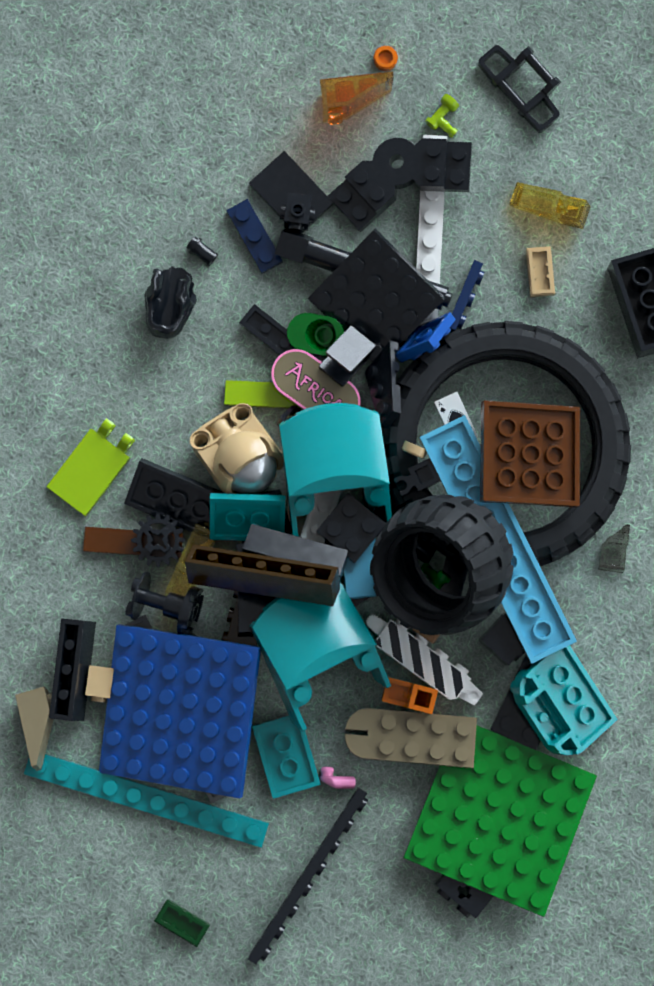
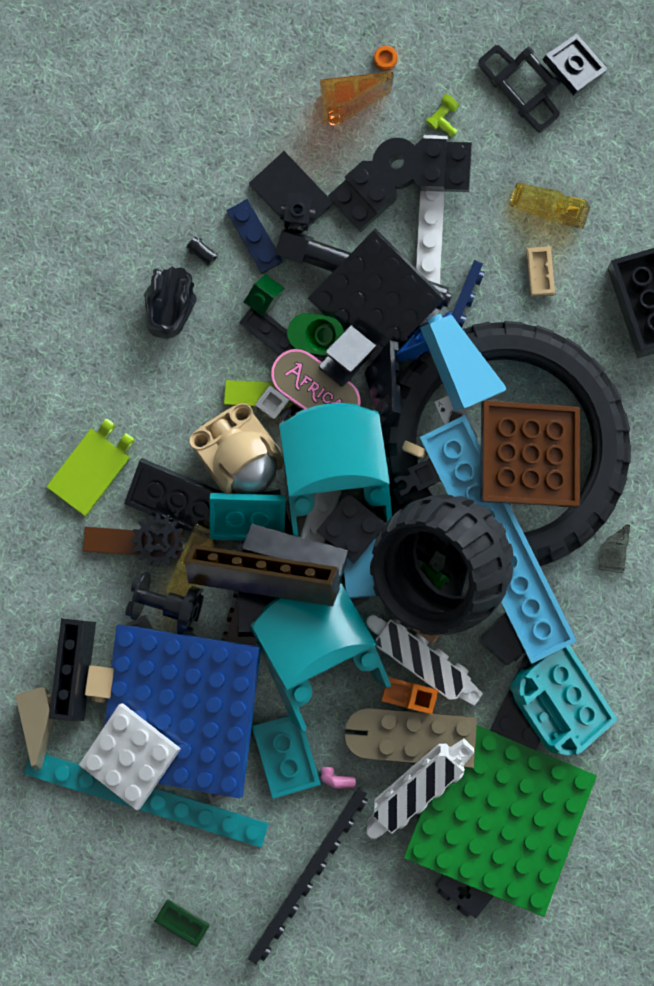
(129, 756): none -> white plate
(264, 295): none -> dark green brick
(272, 403): none -> light grey plate
(418, 787): none -> white hinge
(459, 363): none -> medium azure slope
(574, 64): none -> plate

